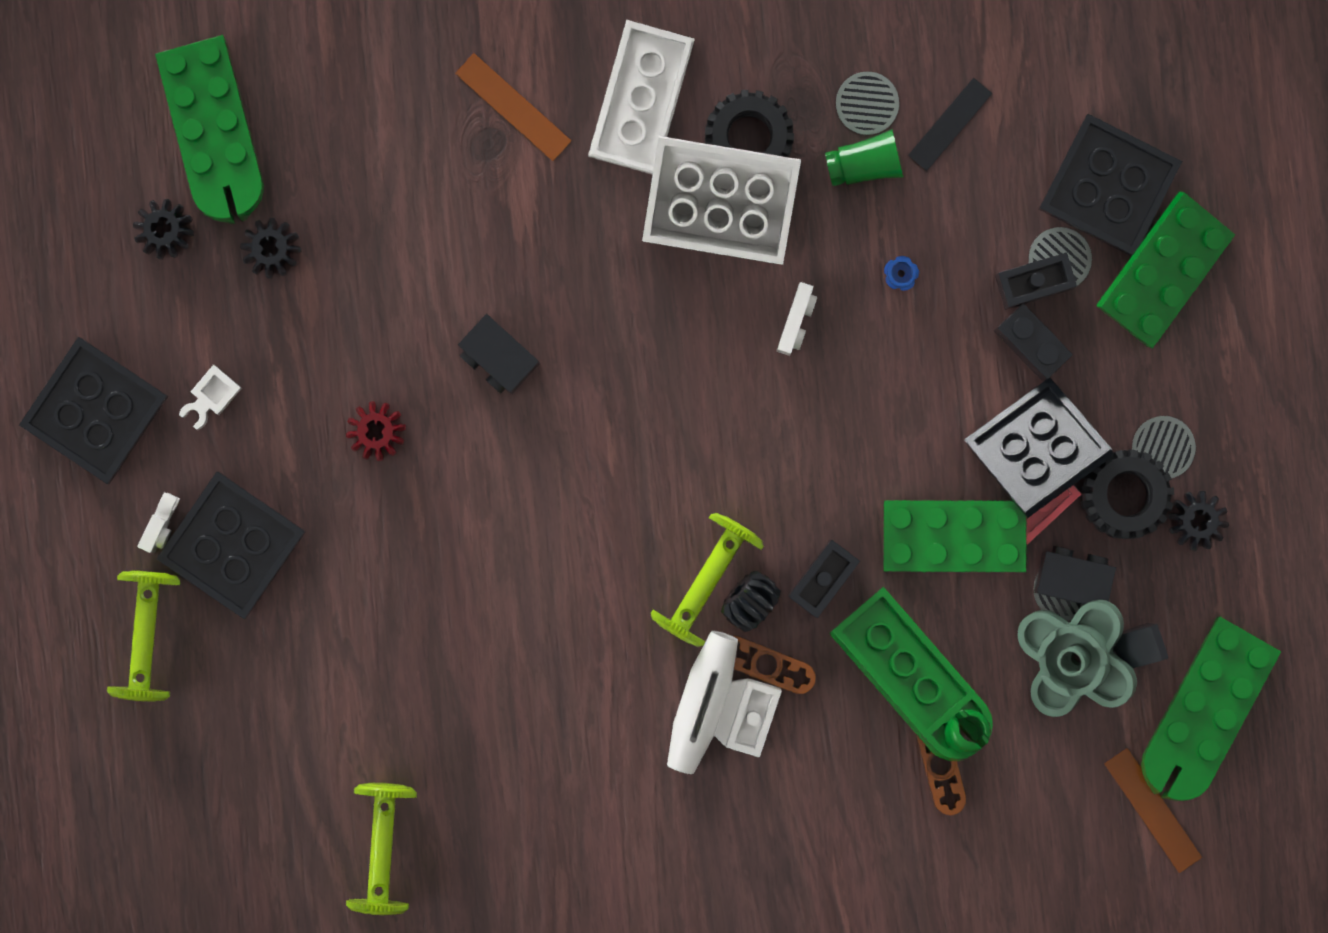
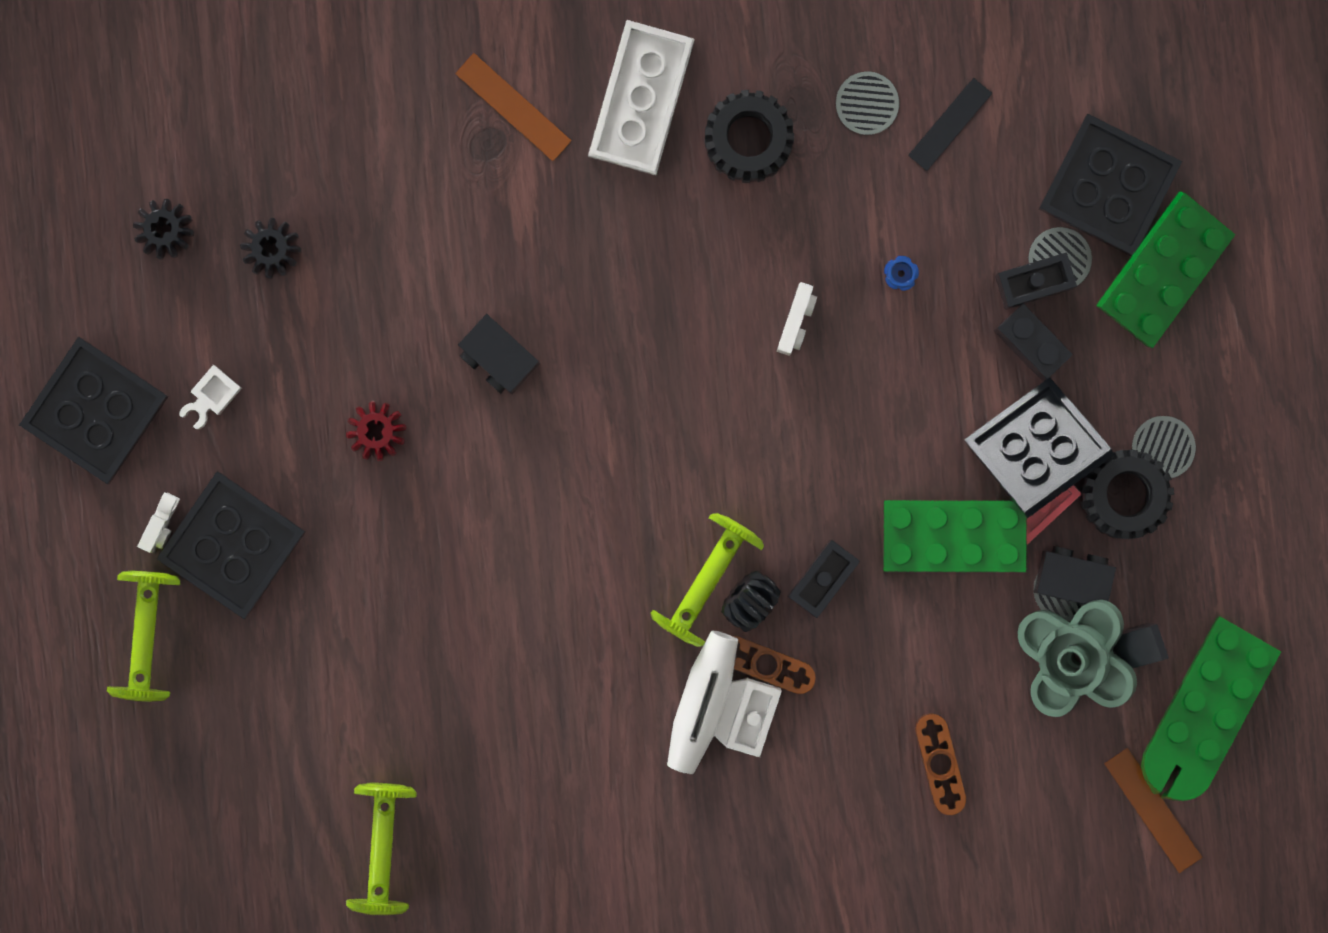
(211, 128): green plate -> none
(721, 200): white slope -> none
(865, 160): green plant -> none
(915, 678): green plate -> none
(1187, 514): black gear -> none

